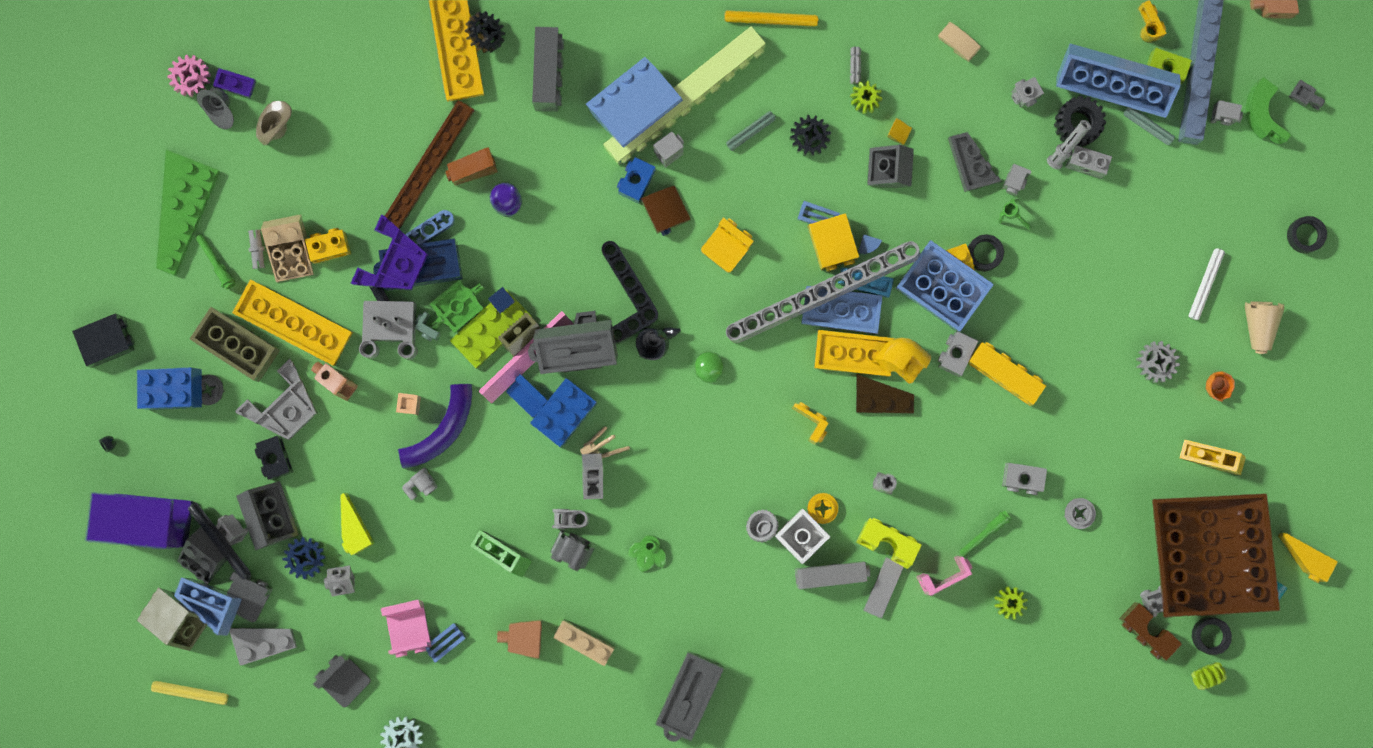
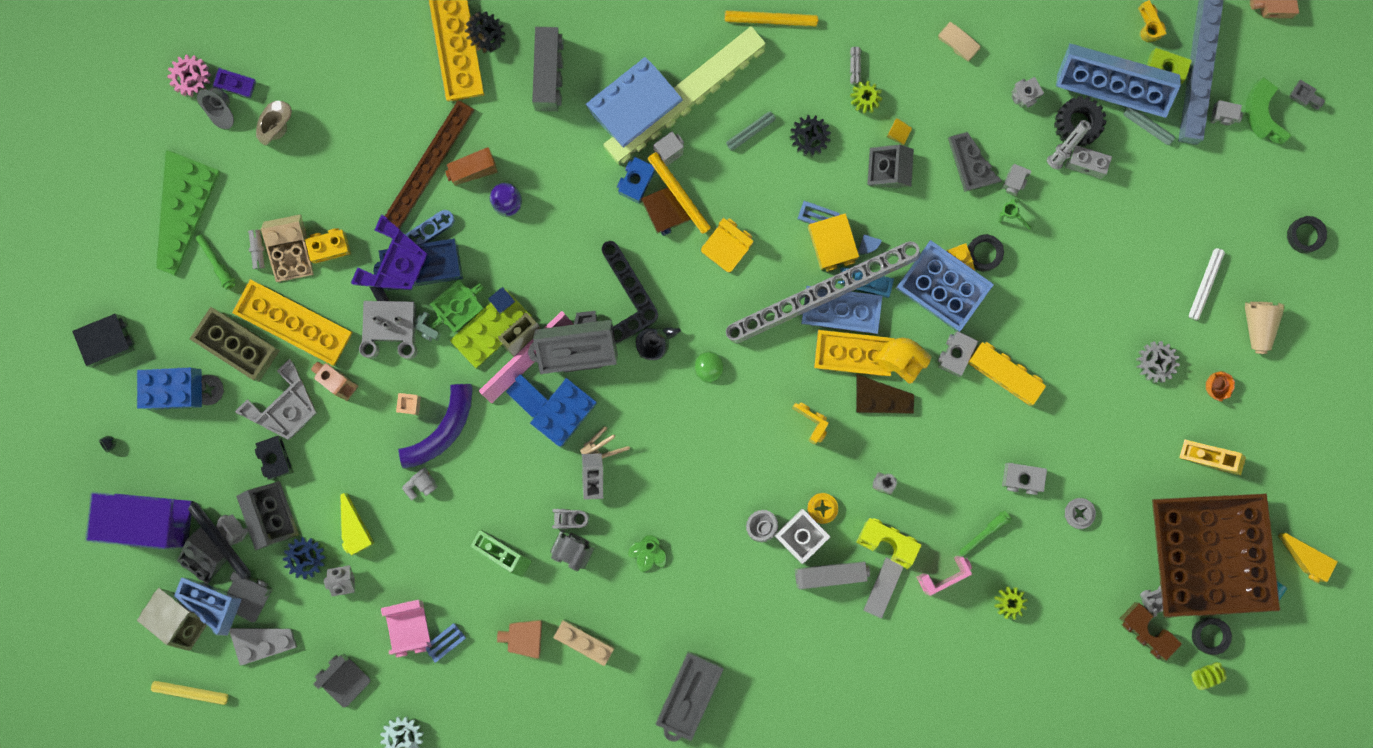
(679, 193): none -> yellow axle

